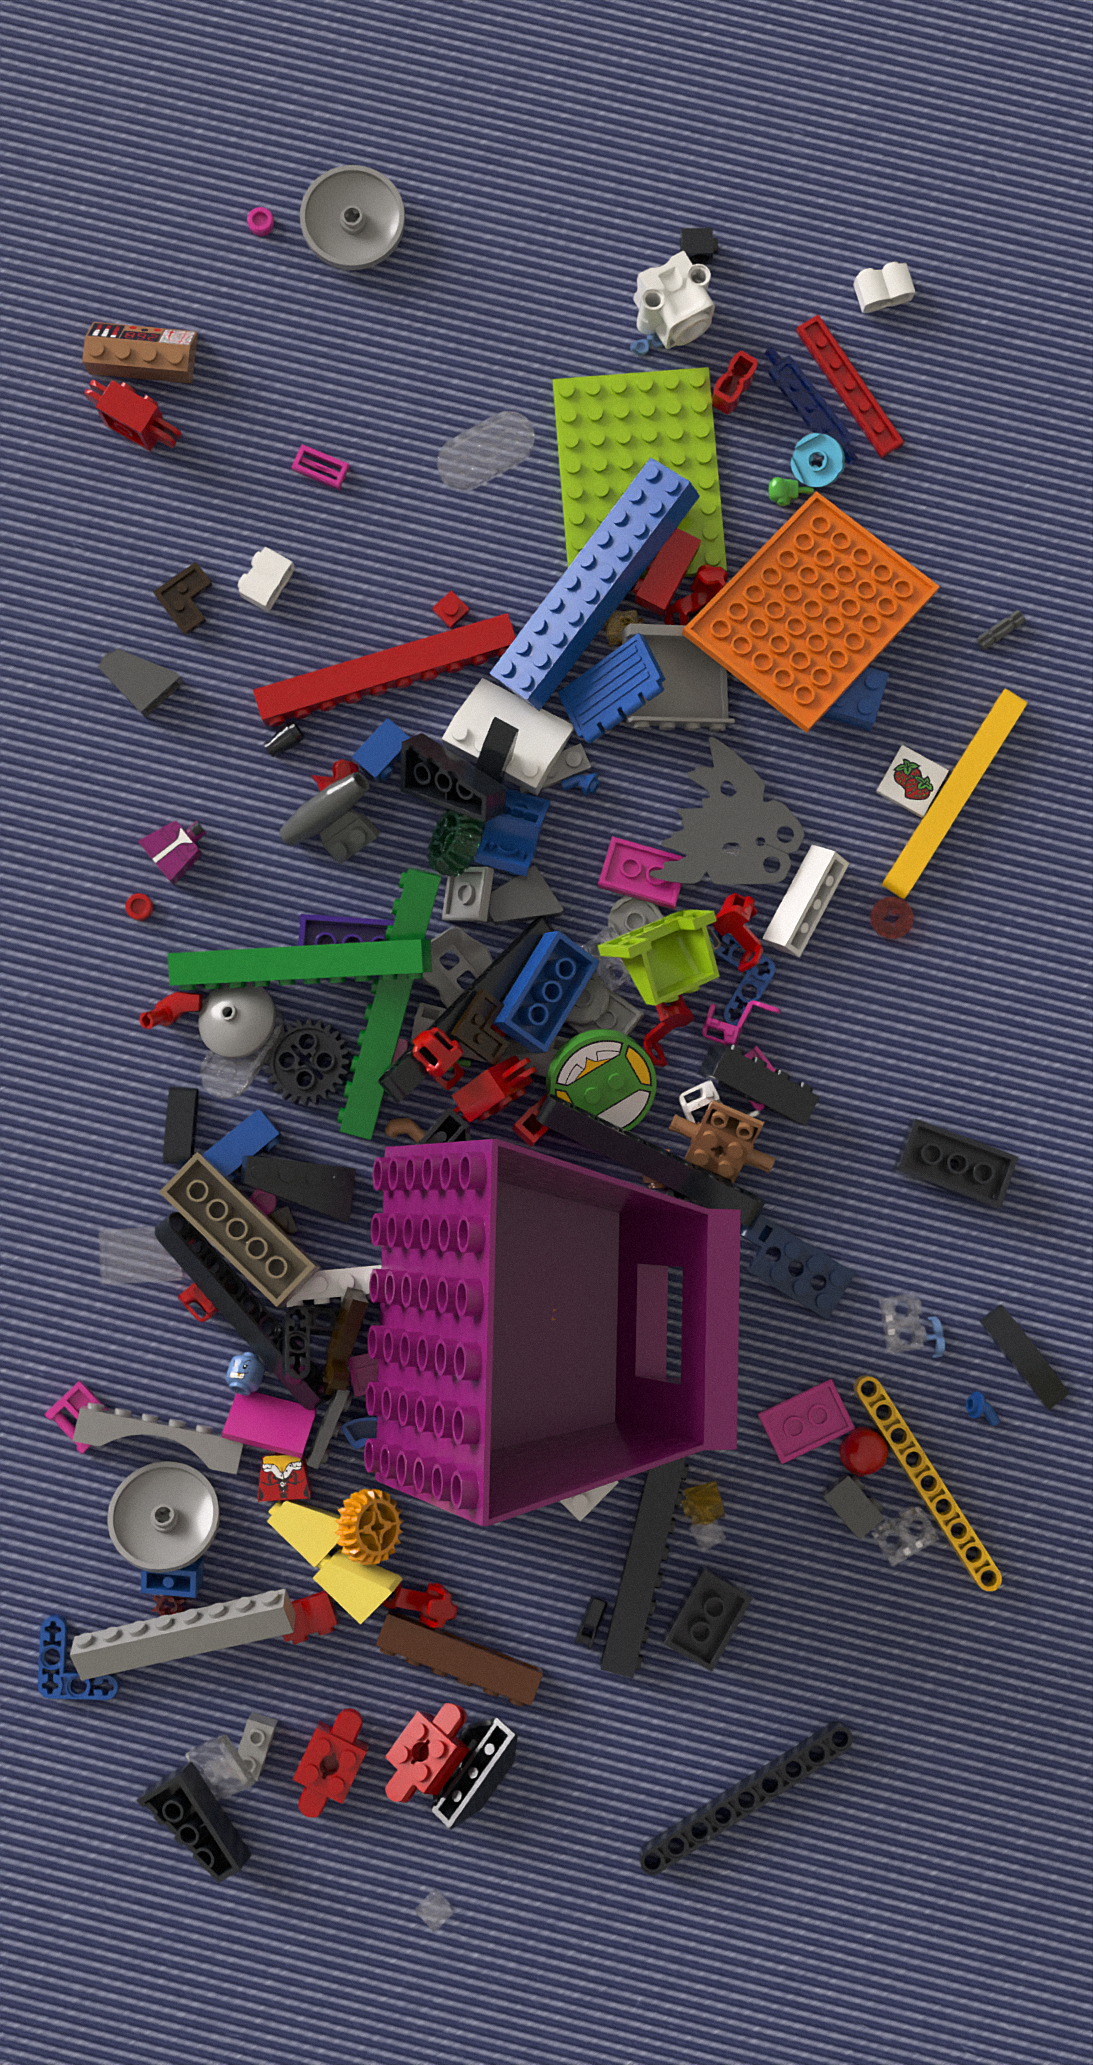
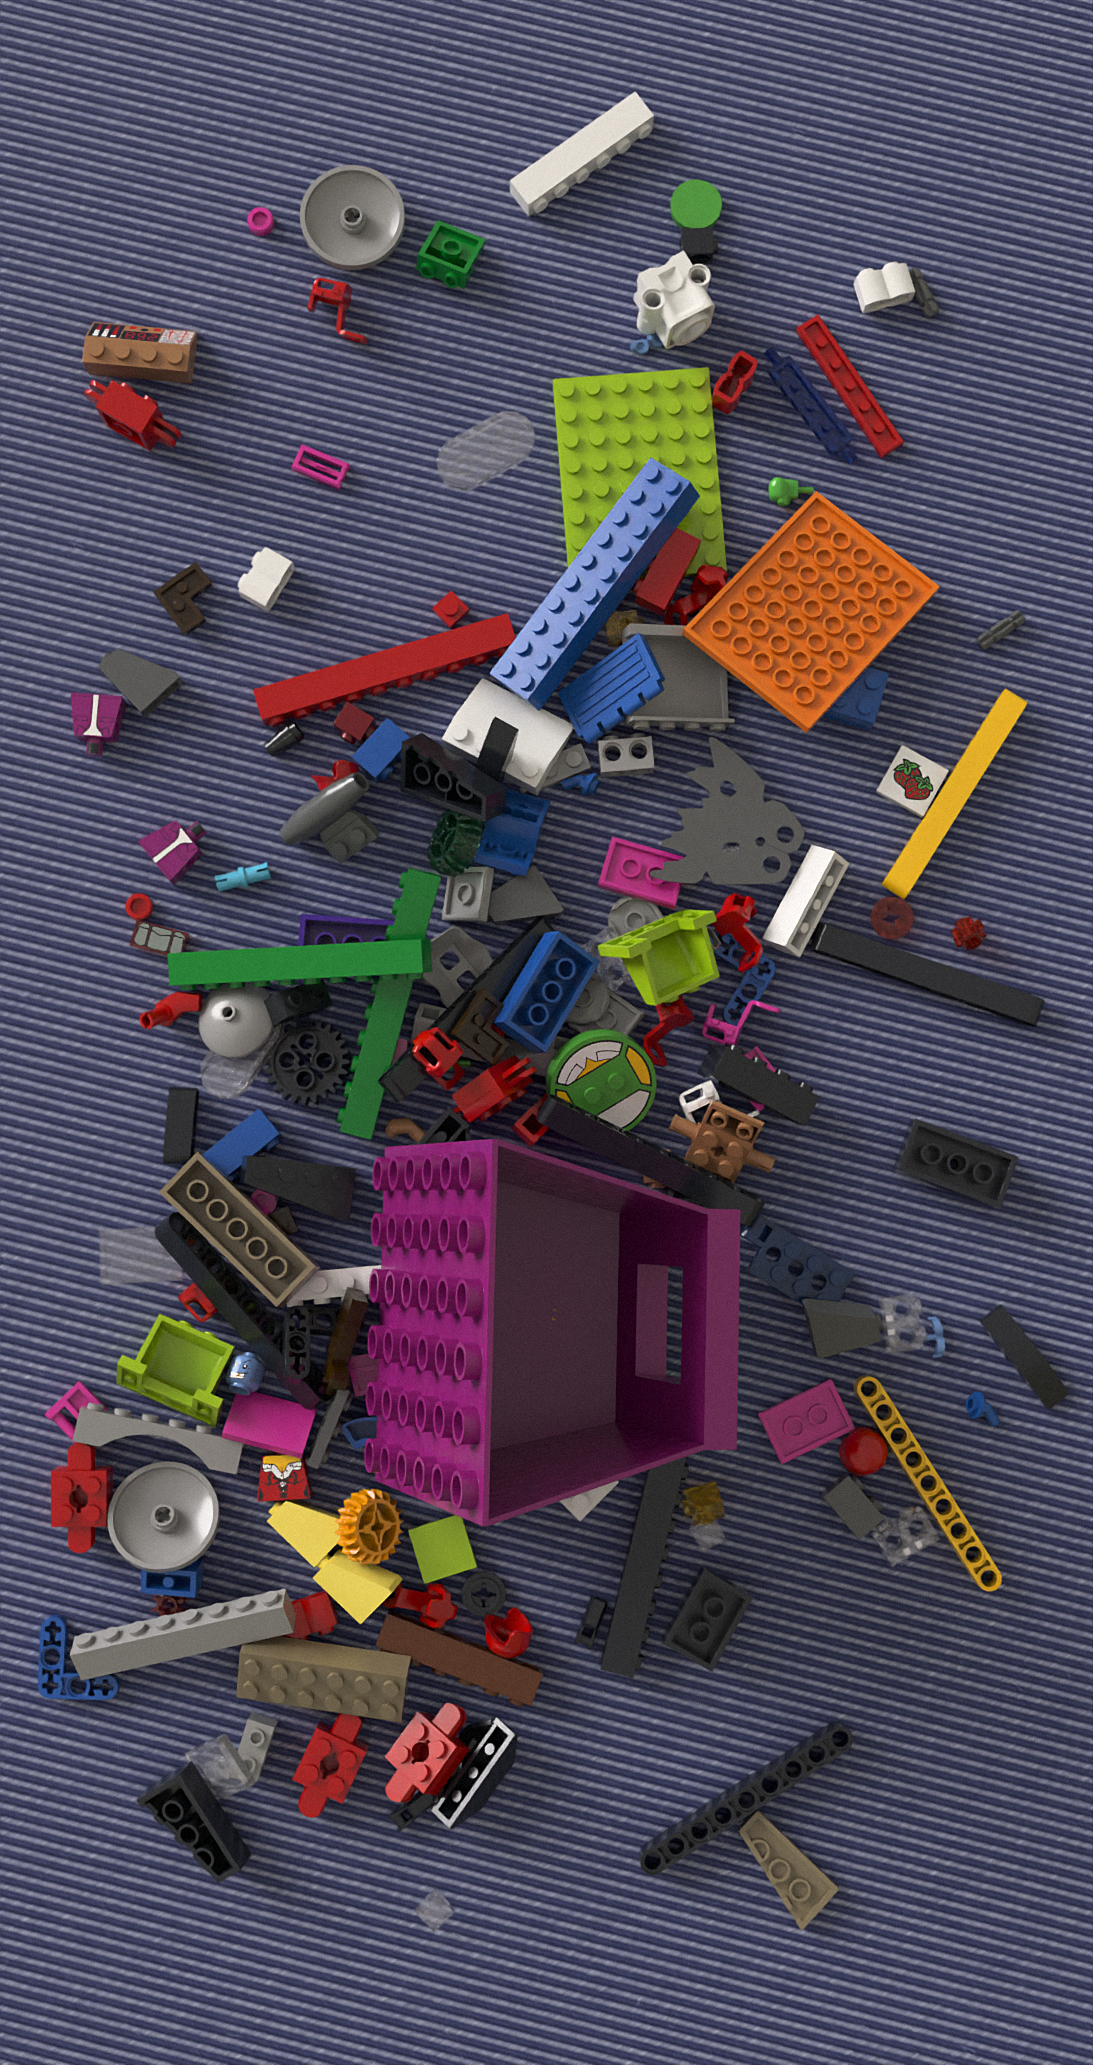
(81, 1496): none -> red brick
(97, 719): none -> magenta torso
(158, 938): none -> tile
(179, 1369): none -> lime windscreen
(242, 877): none -> medium azure pin
(297, 1002): none -> black brick
(324, 1677): none -> dark tan brick
(338, 296): none -> red piece
(354, 724): none -> dark red brick
(417, 1805): none -> black bar
(442, 1548): none -> lime tile
(449, 255): none -> green plate
(474, 1603): none -> black gear
(509, 1635): none -> red helmet
(582, 154): none -> white brick
(627, 763): none -> light grey brick
(695, 205): none -> bright green tile
(795, 1877): none -> dark tan wing
(831, 466): medium azure plate -> none
(840, 1326): none -> dark grey slope
(923, 293): none -> dark grey axle
(927, 975): none -> black beam
(968, 933): none -> clear red gear

